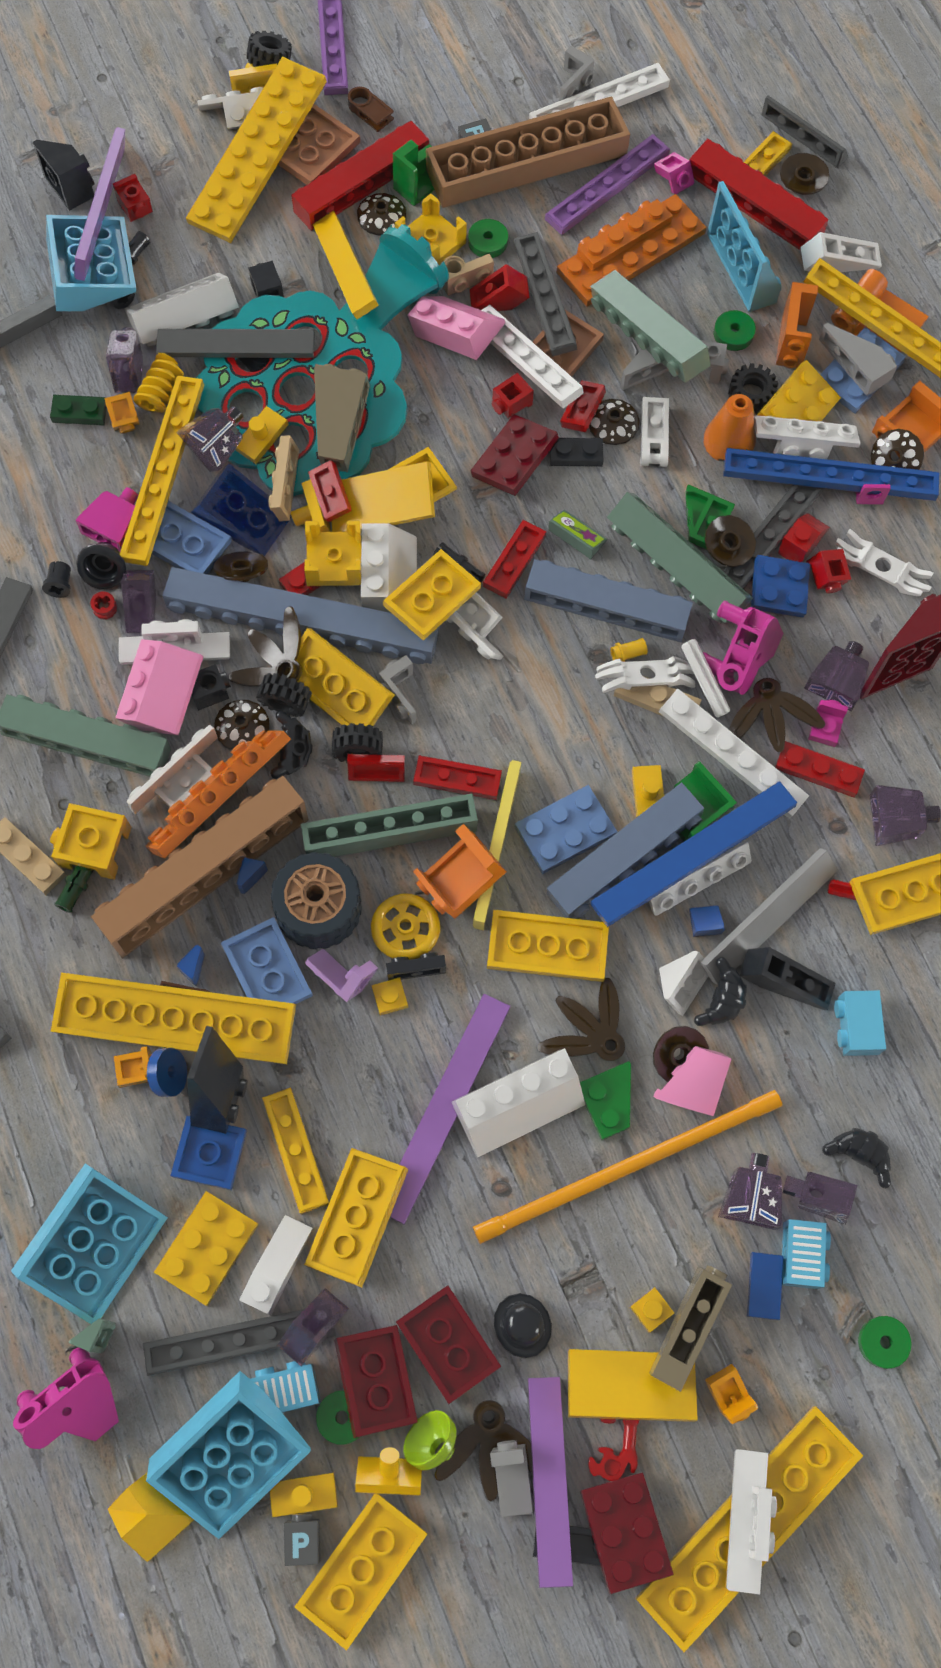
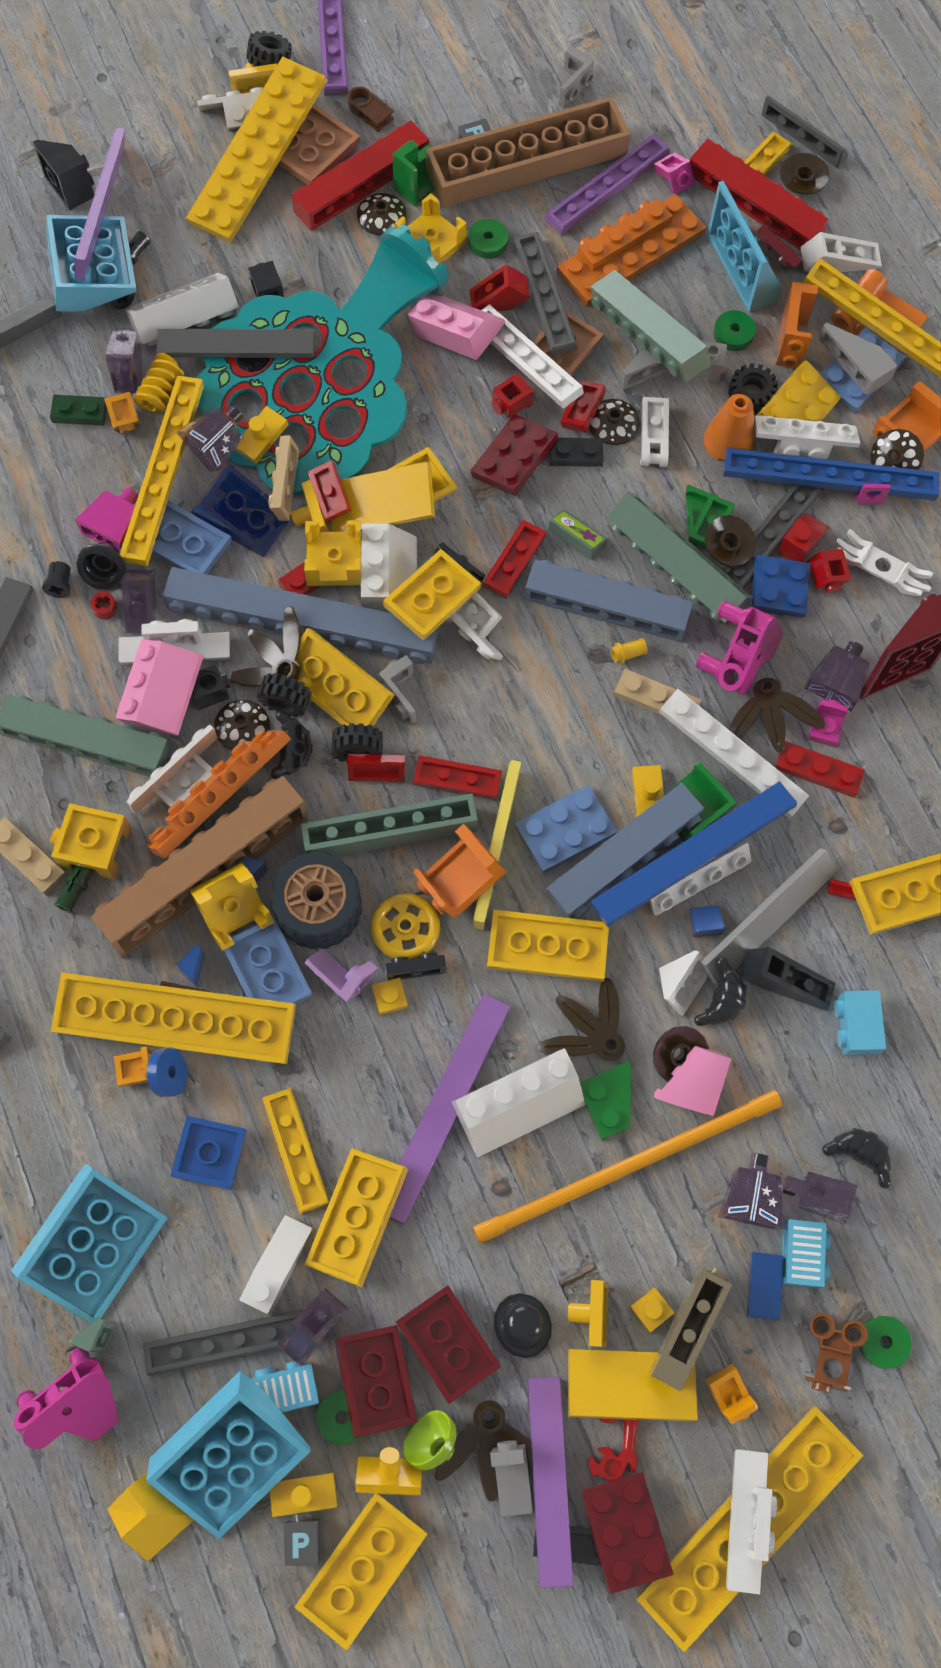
(132, 197): red brick -> none
(206, 1248): yellow plate -> none
(215, 1084): black slope -> none
(230, 903): none -> yellow panel
(241, 566): dark brown dish -> none
(339, 411): dark tan slope -> none
(345, 265): yellow tile -> none
(468, 274): tan plate -> none
(594, 1313): none -> yellow tile
(623, 90): white plate -> none
(629, 674): white piece -> none
(705, 678): white axle -> none
(770, 240): none -> dark red plate
(834, 1345): none -> dark orange piece
(900, 814): clear purple torso -> none

